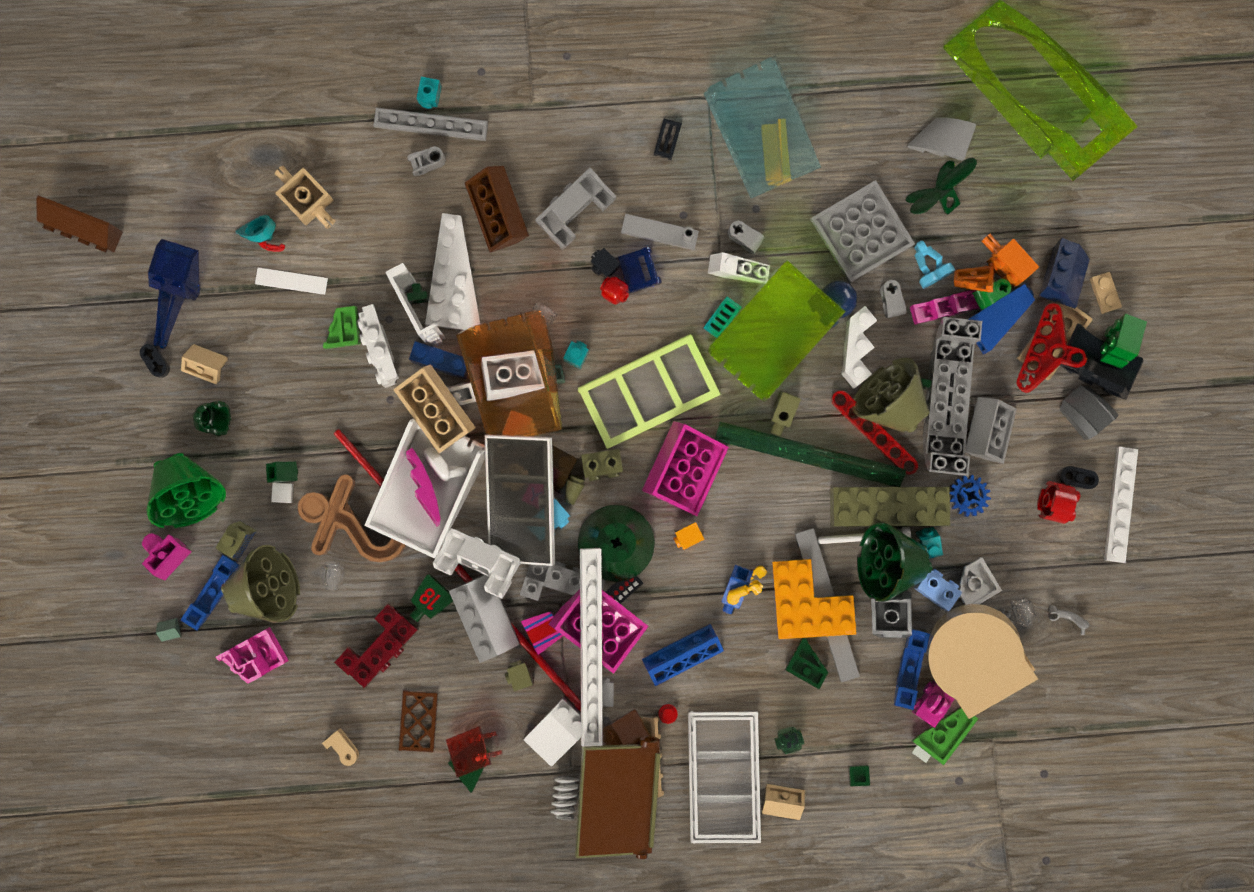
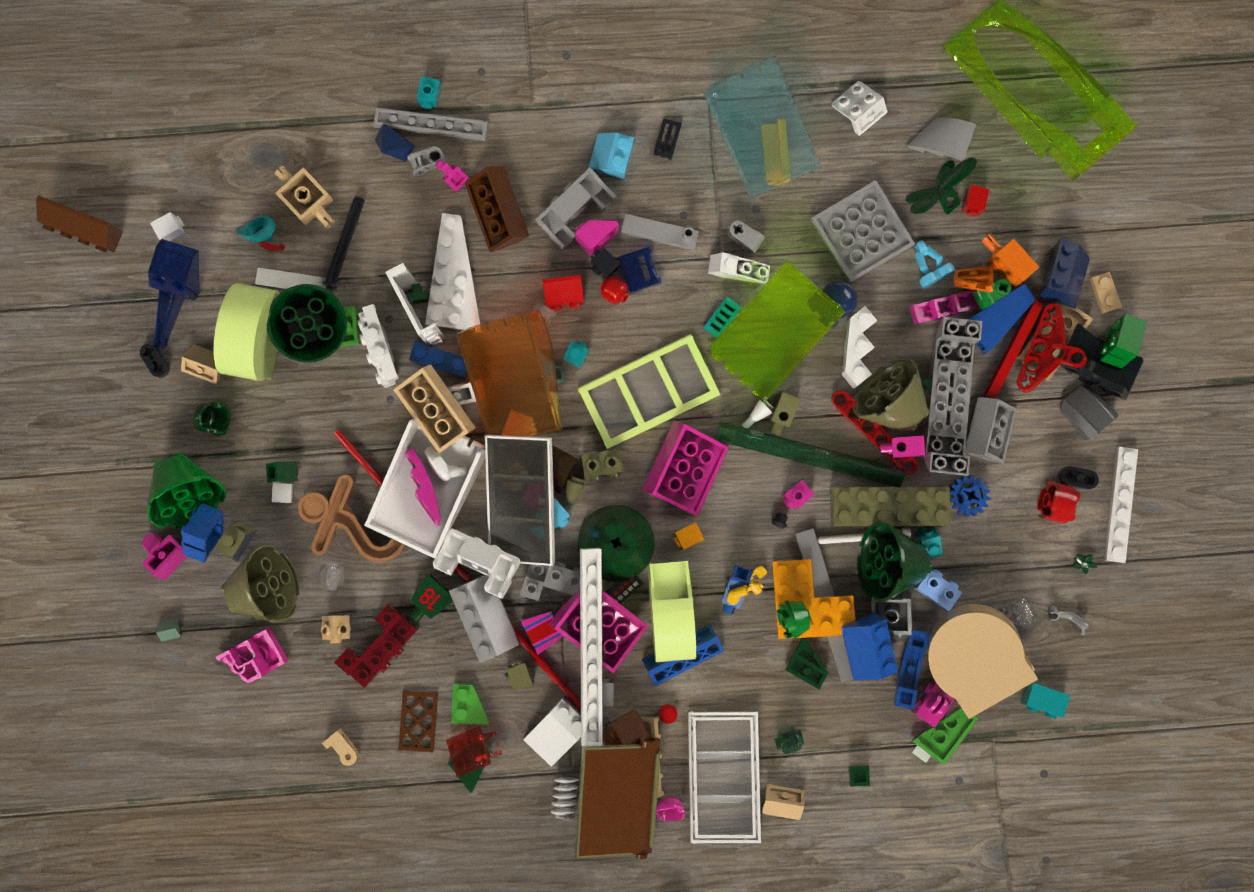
(168, 227): none -> white brick
(202, 532): none -> blue piece
(210, 594): blue slope -> none
(241, 333): none -> yellowish green brick
(326, 321): none -> dark green cone
(335, 628): none -> tan brick
(344, 242): none -> black axle
(393, 143): none -> dark blue slope
(453, 177): none -> dark pink plate
(467, 706): none -> bright green wing
(511, 375): white slope -> none
(563, 292): none -> red slope
(595, 234): none -> dark pink slope
(612, 154): none -> medium azure slope
(670, 809): none -> dark pink hair
(672, 611): none -> yellowish green brick
(760, 411): none -> white cone
(780, 521): none -> black piece
(793, 618): none -> green cone
(797, 495): none -> dark pink brick
(861, 106): none -> white bracket
(869, 648): none -> blue slope
(892, 301): light grey piece -> none
(913, 444): none -> dark pink torso
(975, 200): none -> red brick
(977, 583): white plate -> none
(1013, 349): none -> red beam
(1045, 699): none -> teal brick
(1084, 563): none -> dark green plant

